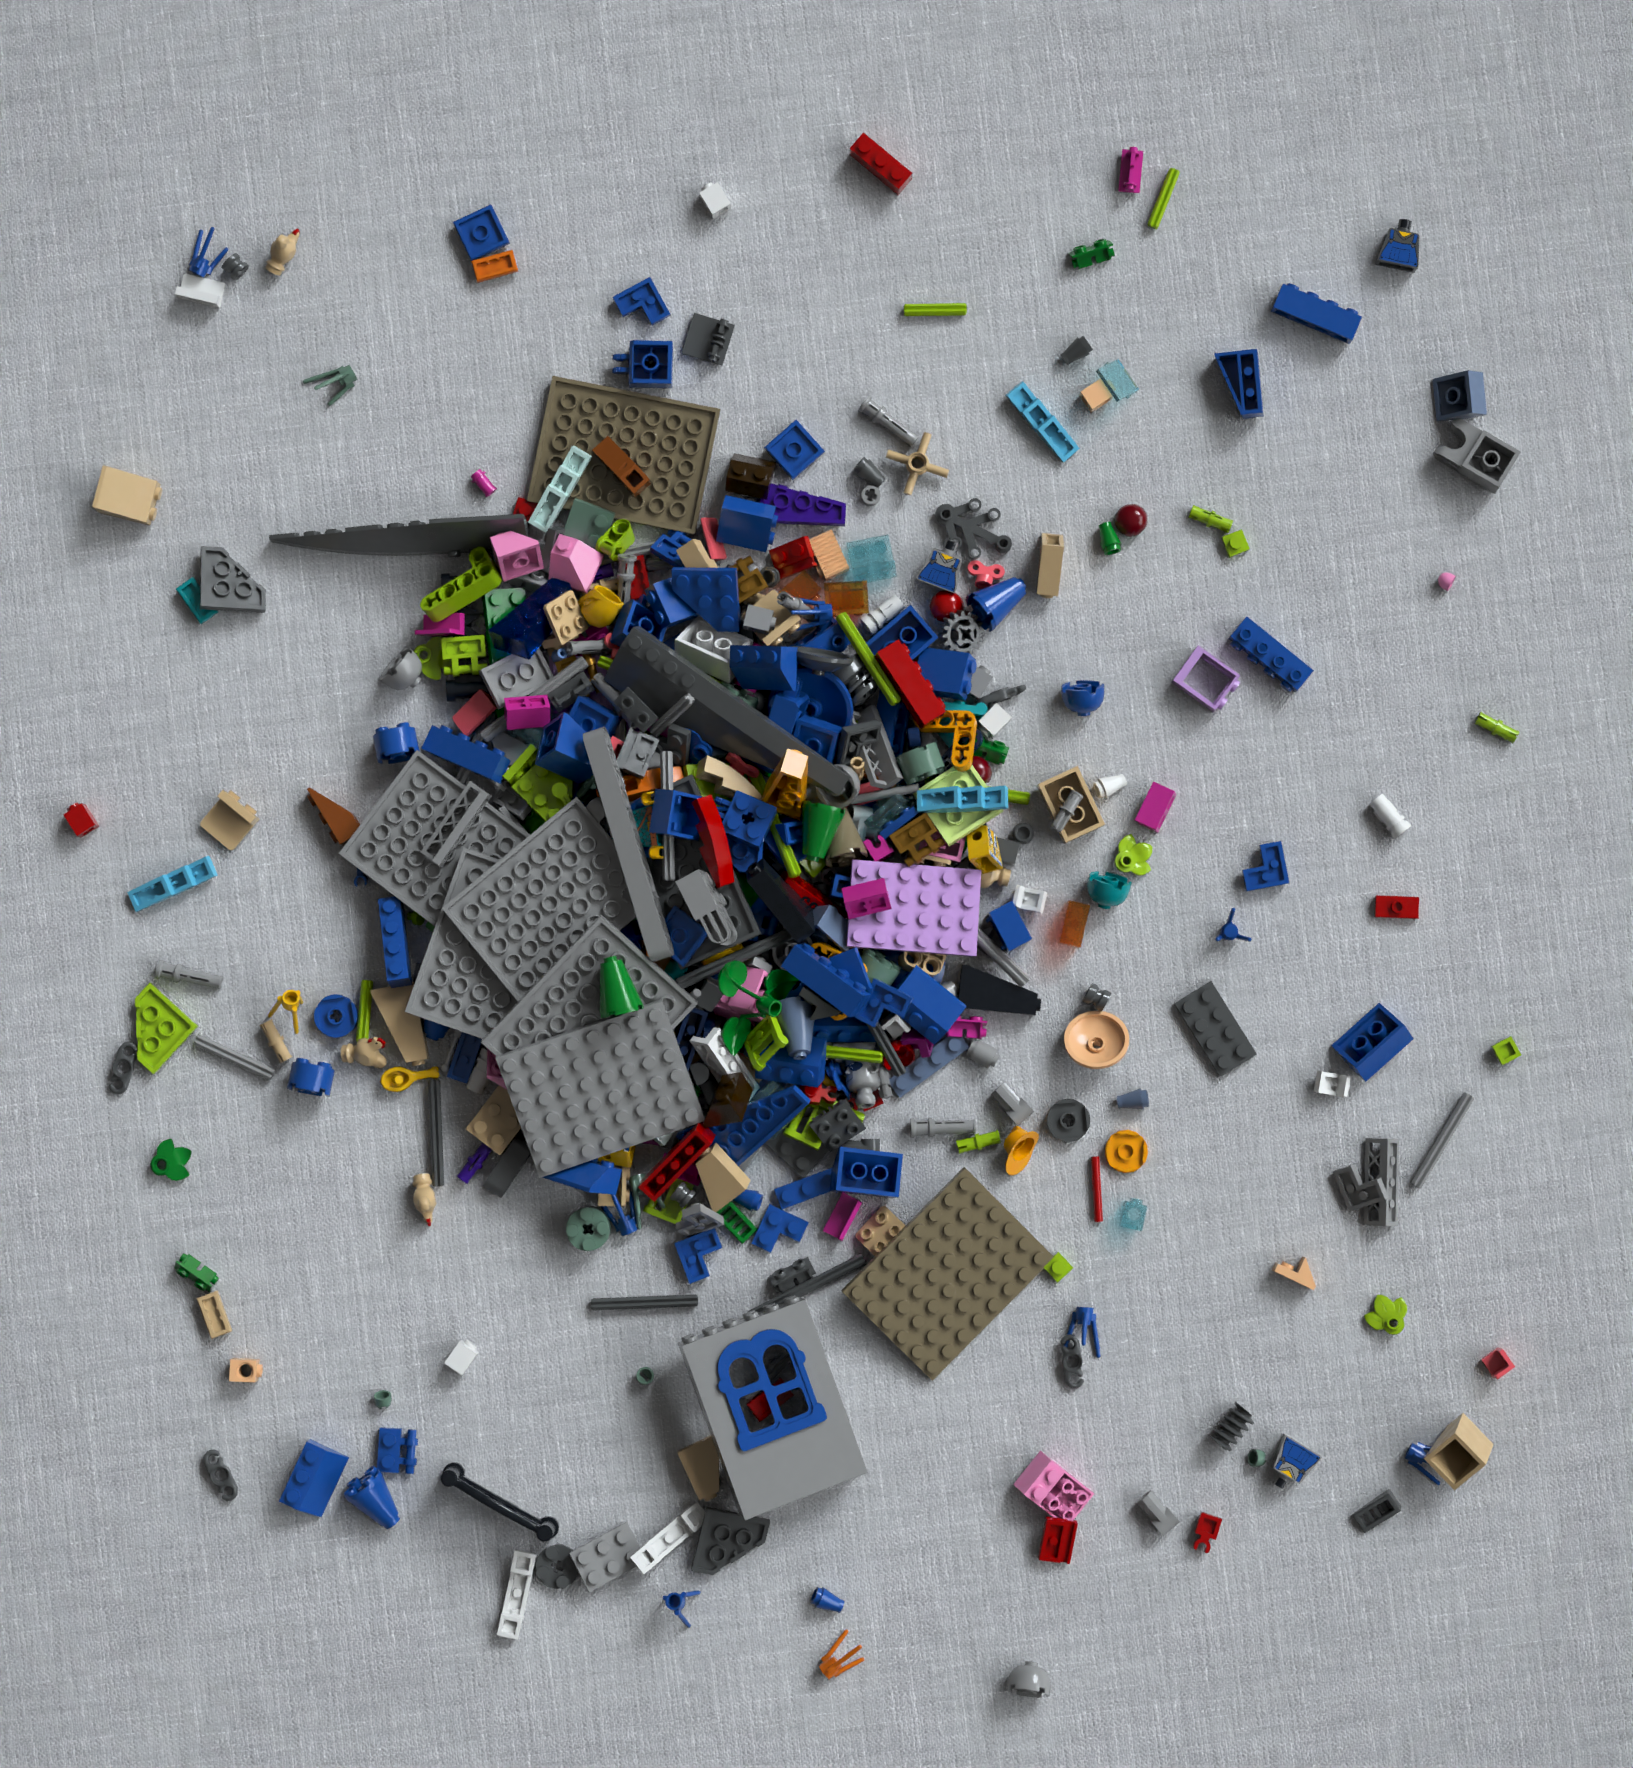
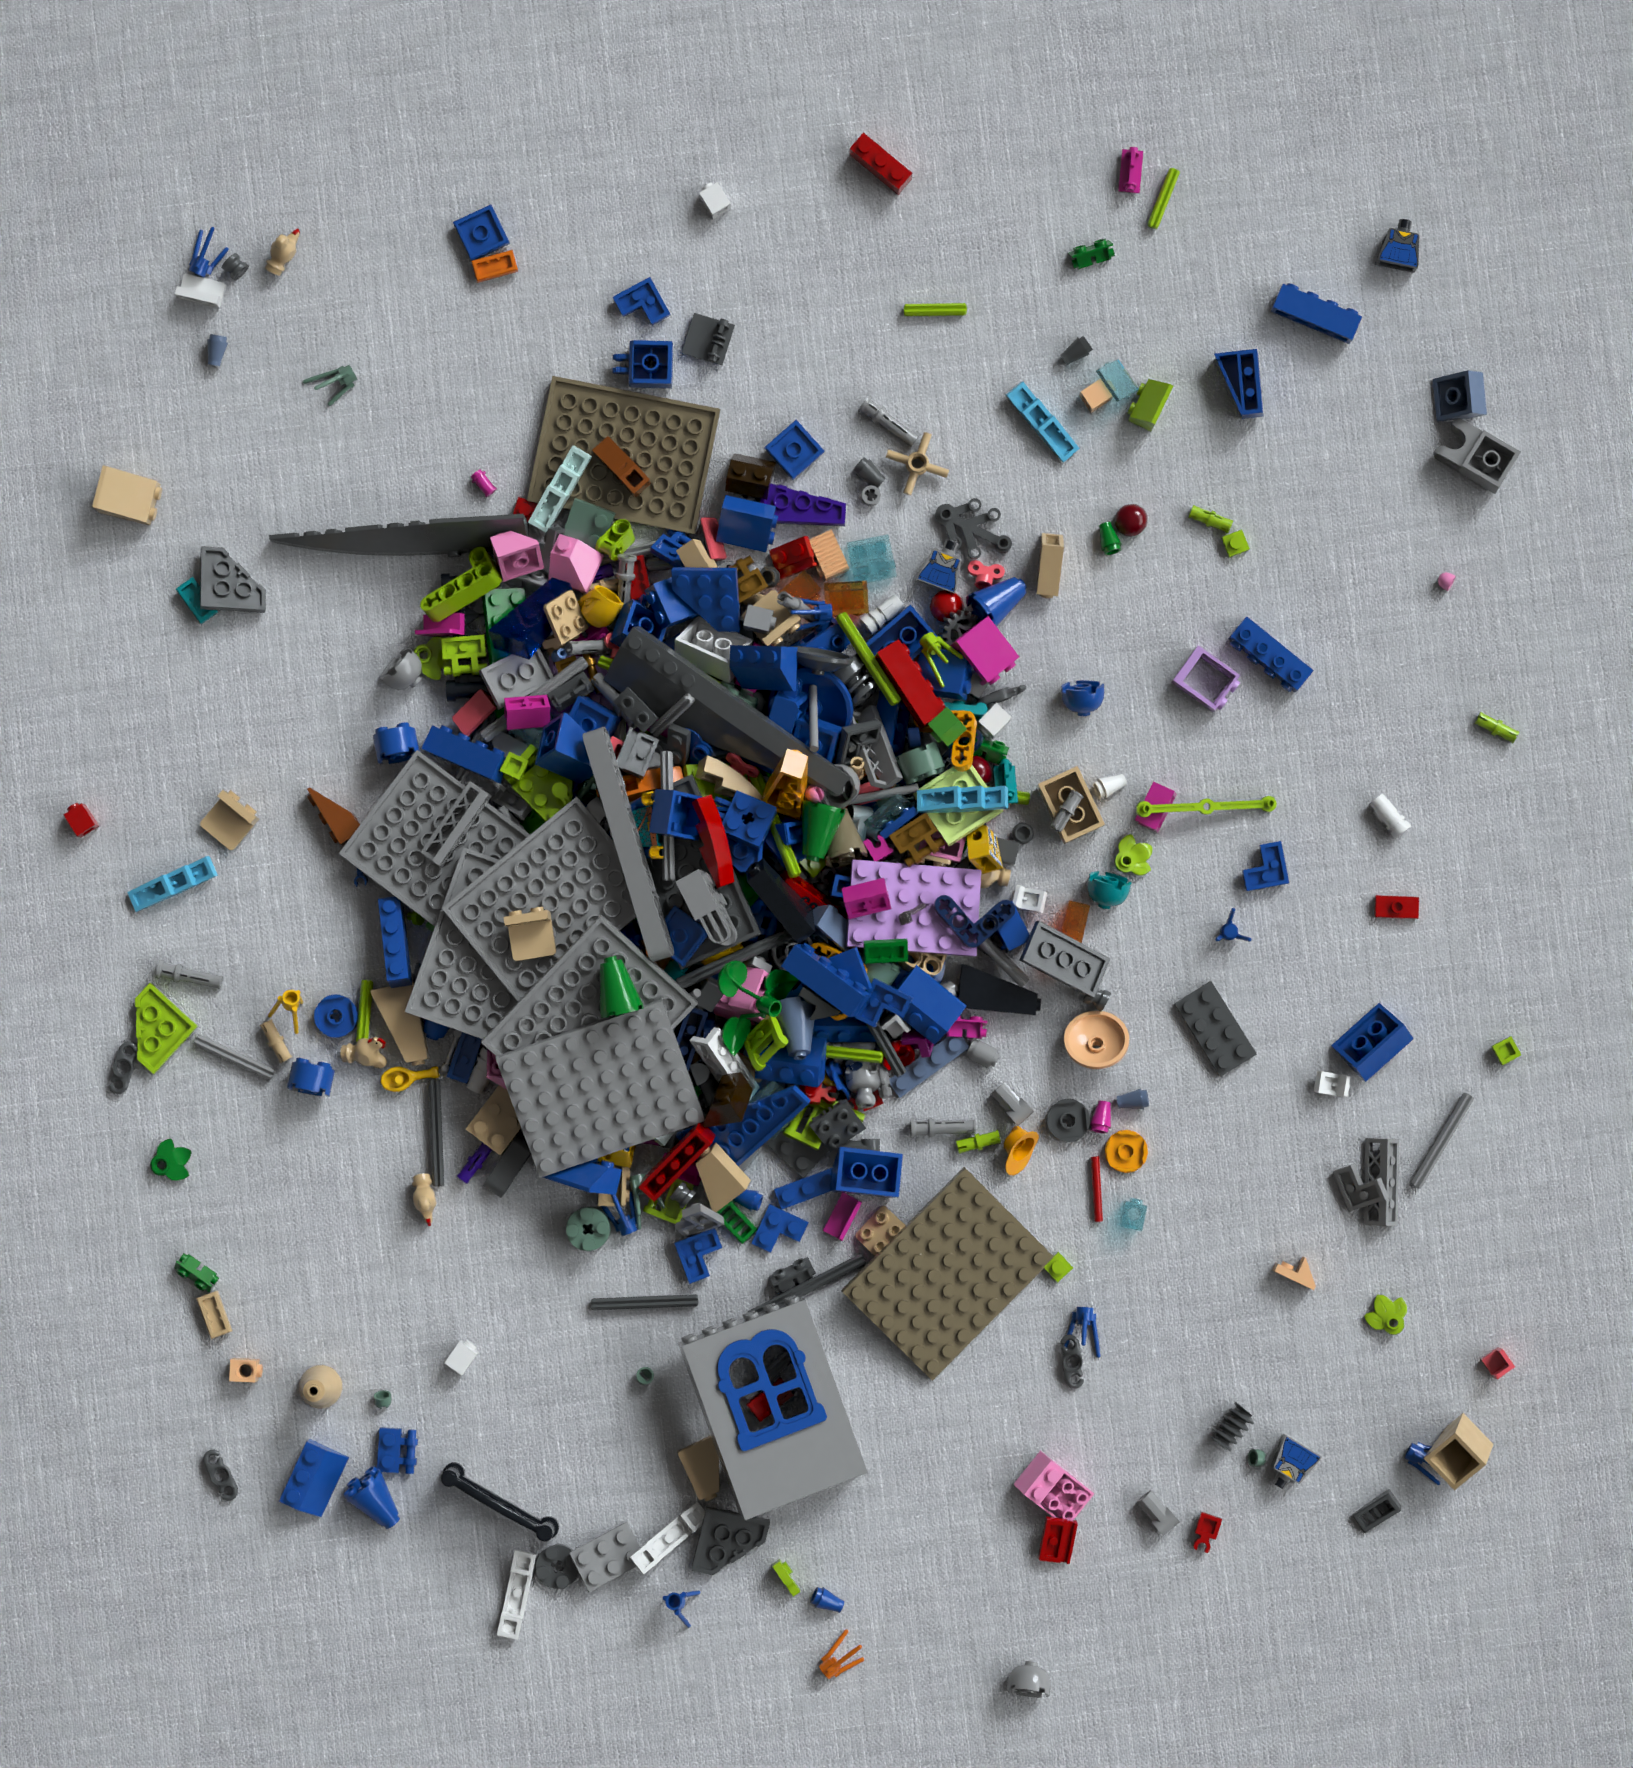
(216, 349): none -> sand blue cone
(327, 1383): none -> tan cone
(514, 766): none -> lime plate
(530, 934): none -> tan bracket
(784, 1571): none -> lime plate
(812, 795): none -> bright pink hinge
(813, 718): none -> light grey bar
(885, 951): none -> green plate
(906, 918): none -> clear smoke hand
(932, 645): none -> lime plant
(946, 727): none -> bright green brick
(977, 927): none -> dark blue beam
(986, 650): none -> dark pink panel
(1005, 775): none -> teal hinge
(1064, 959): none -> plate
(1101, 1118): none -> dark pink cone
(1145, 809): none -> lime piece
(1150, 403): none -> lime slope

